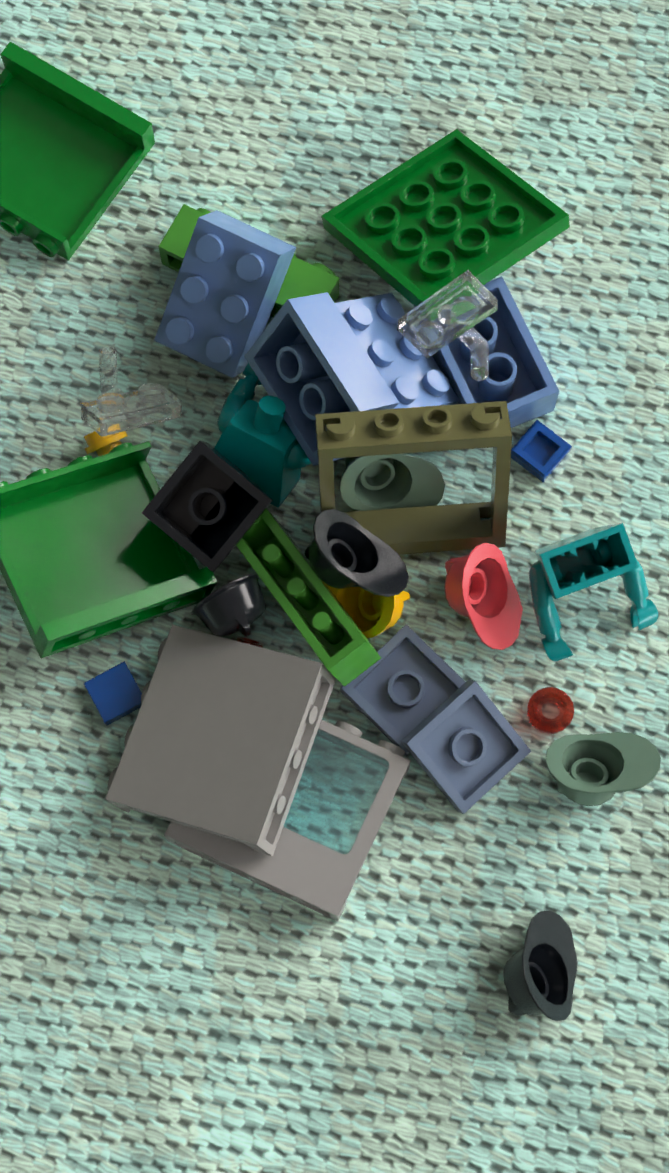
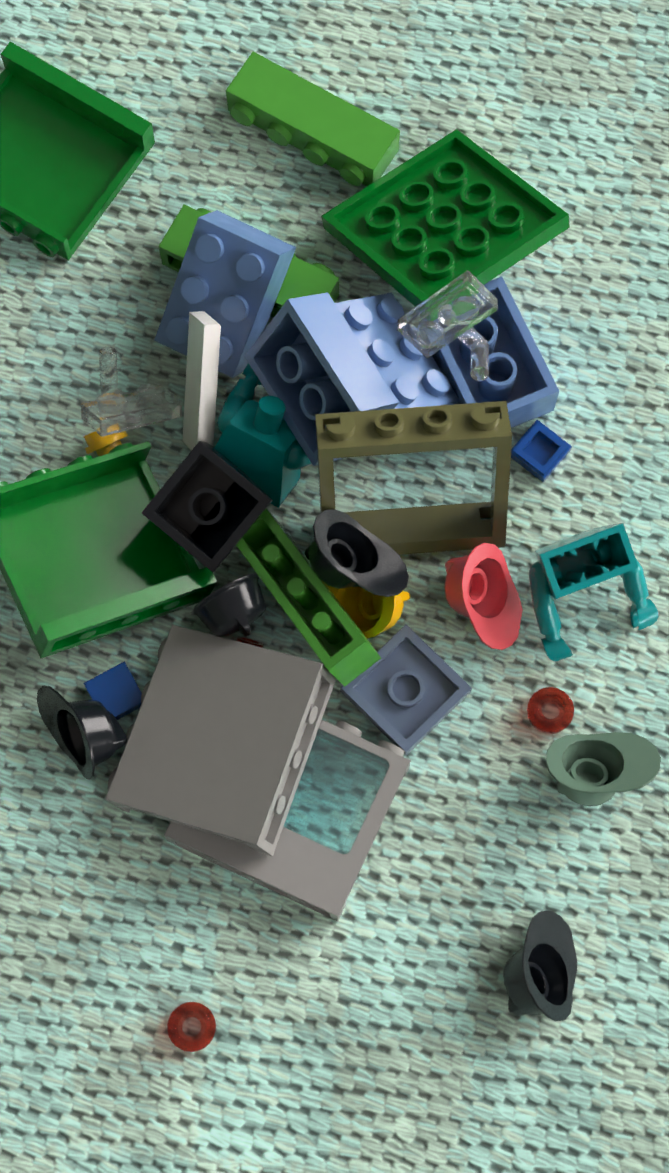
(81, 729): none -> black piece
(176, 1022): none -> clear red plate
(201, 379): none -> white tile
(312, 121): none -> bright green brick
(390, 482): sand green piece -> none
(466, 746): sand blue plate -> none

